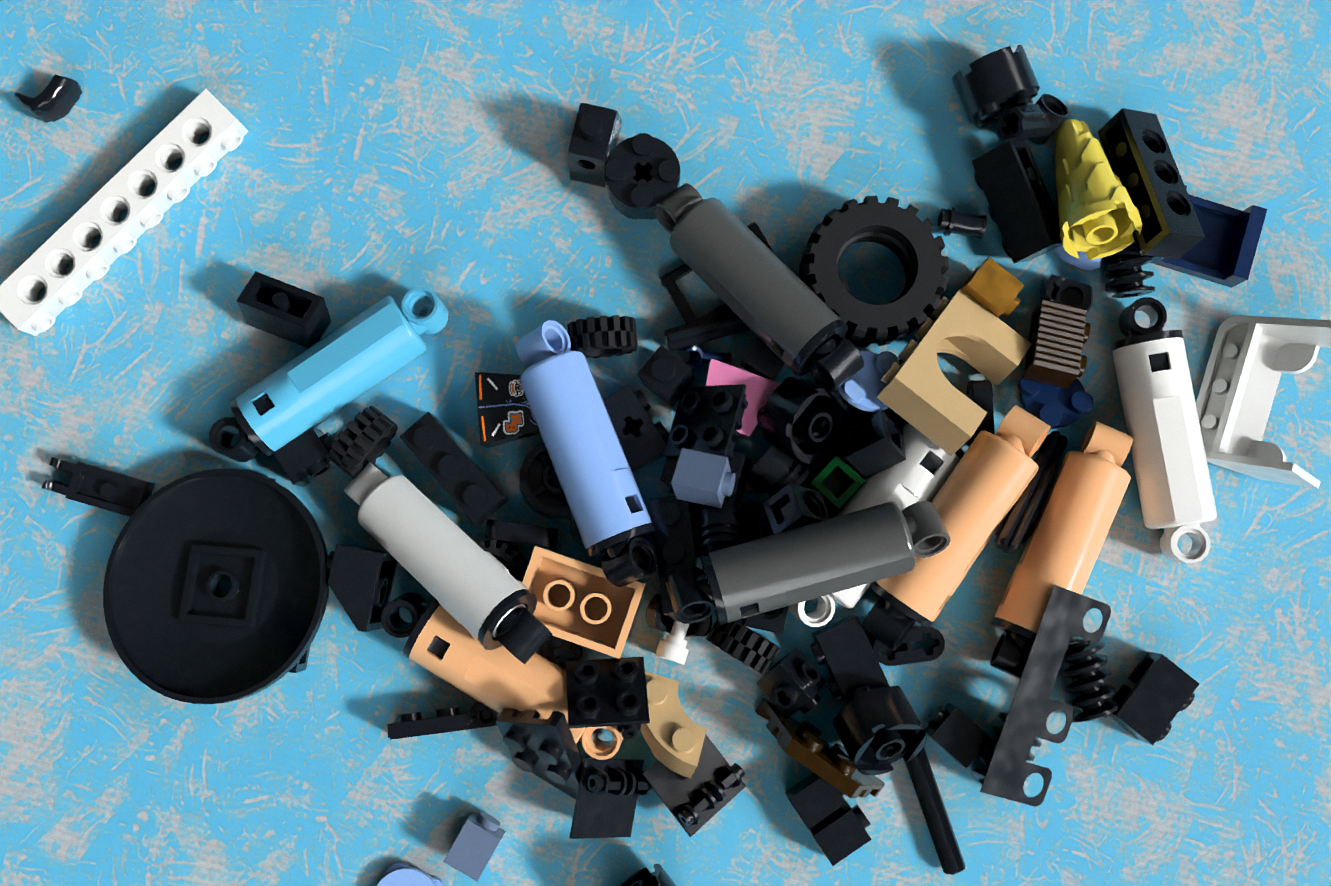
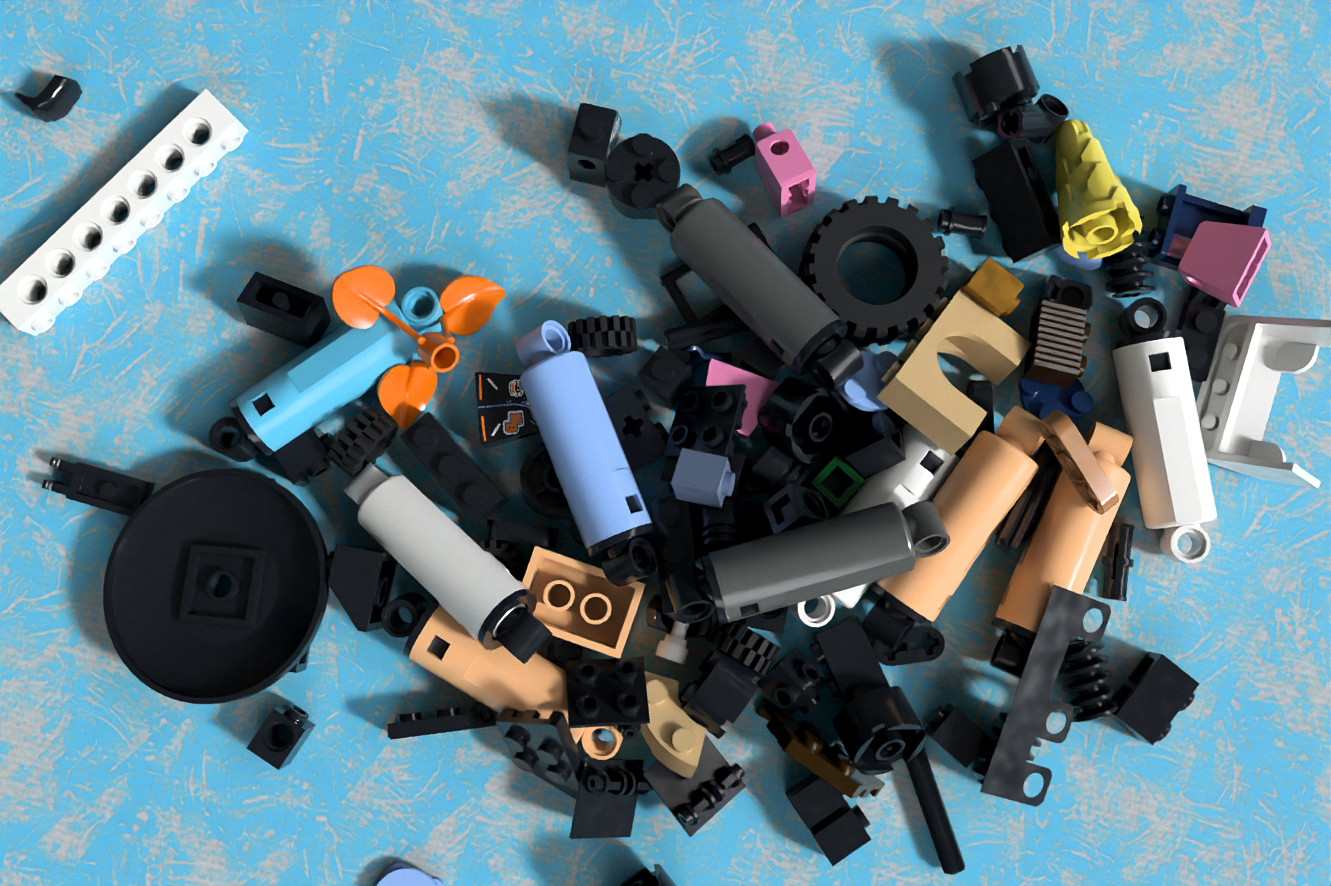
(267, 743): none -> black brick
(404, 389): none -> orange plant
(475, 845): sand blue brick -> none
(719, 692): none -> black brick
(732, 154): none -> black pin
(784, 169): none -> bright pink torso
(1078, 461): none -> medium nougat beam
(1117, 561): none -> black pin
(1151, 177): black brick -> none
(1200, 332): none -> black hinge
(1221, 258): none -> bright pink torso

